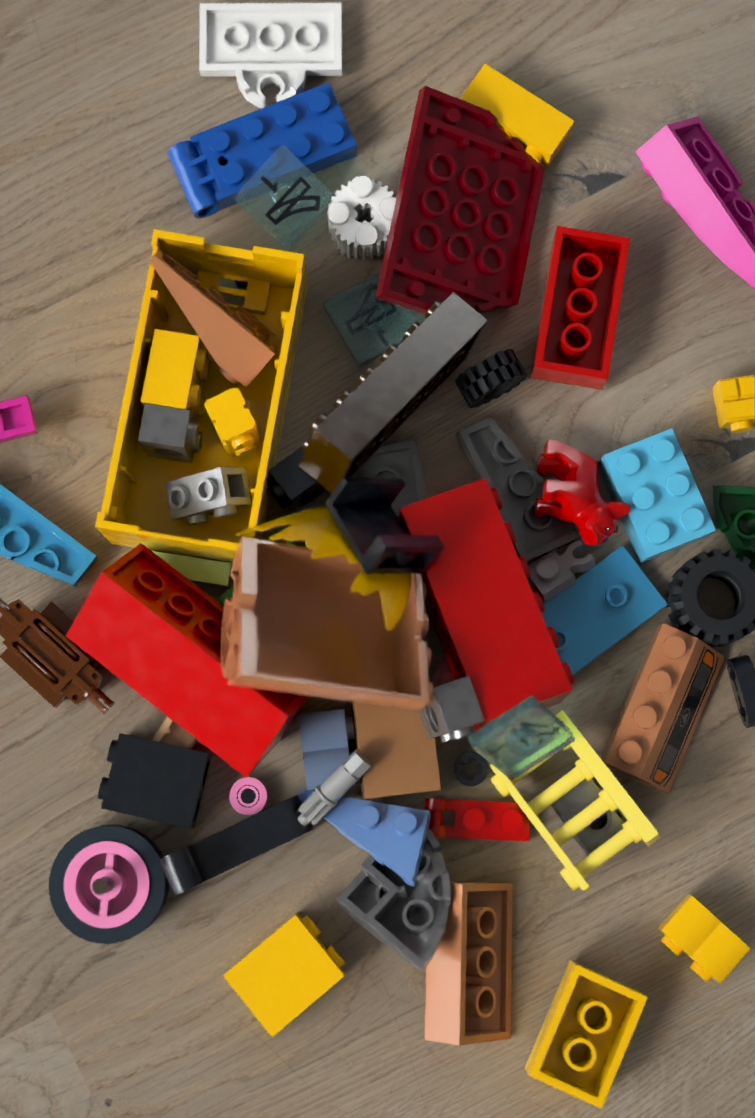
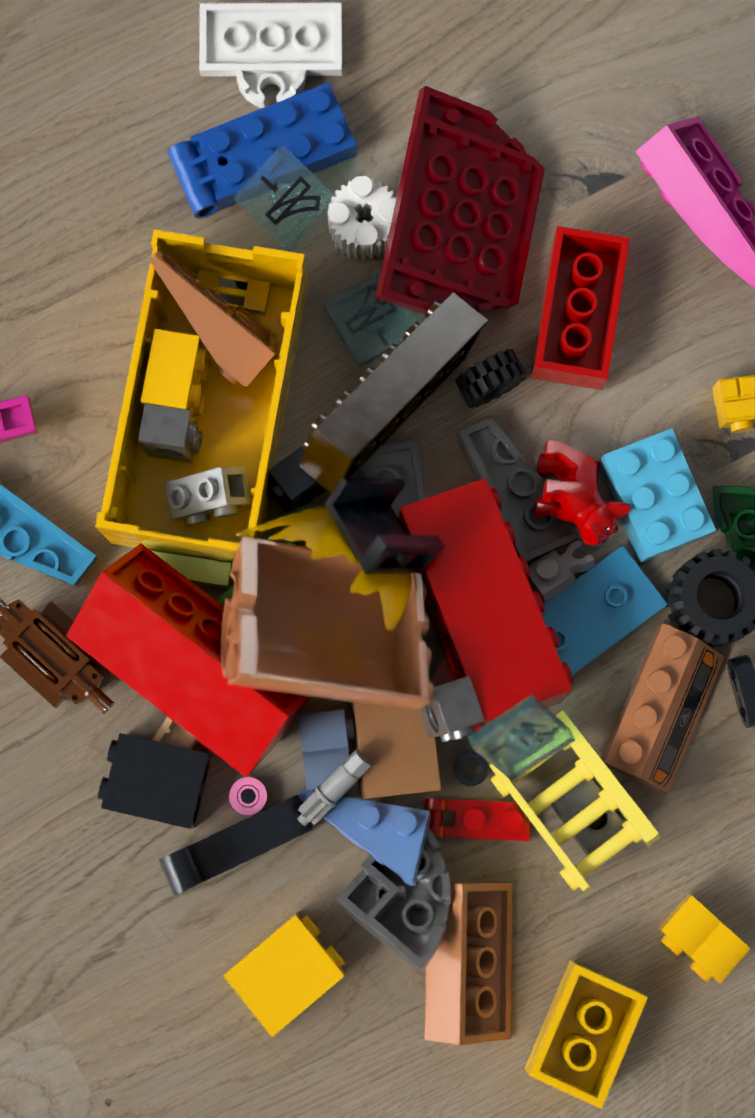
(108, 884): wheel -> none
(233, 423): yellow brick -> none
(520, 114): yellow brick -> none

